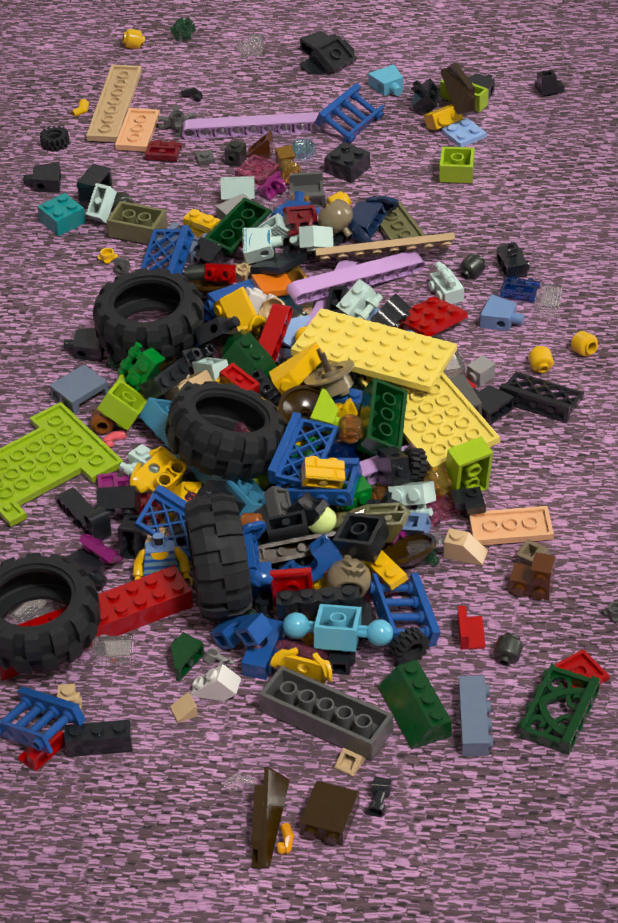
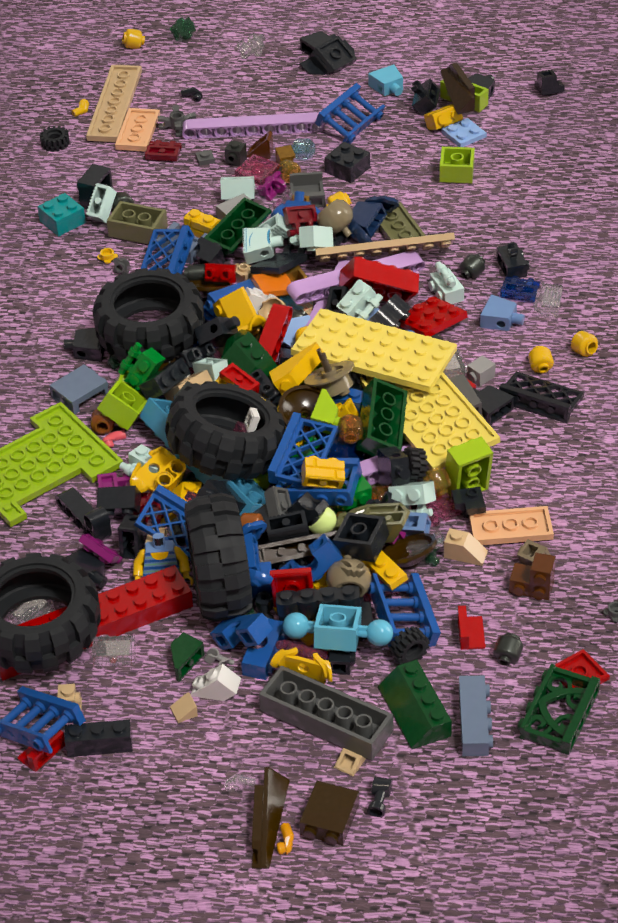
(45, 178): black torso -> none
(252, 420): none -> white tile
(381, 277): none -> red brick

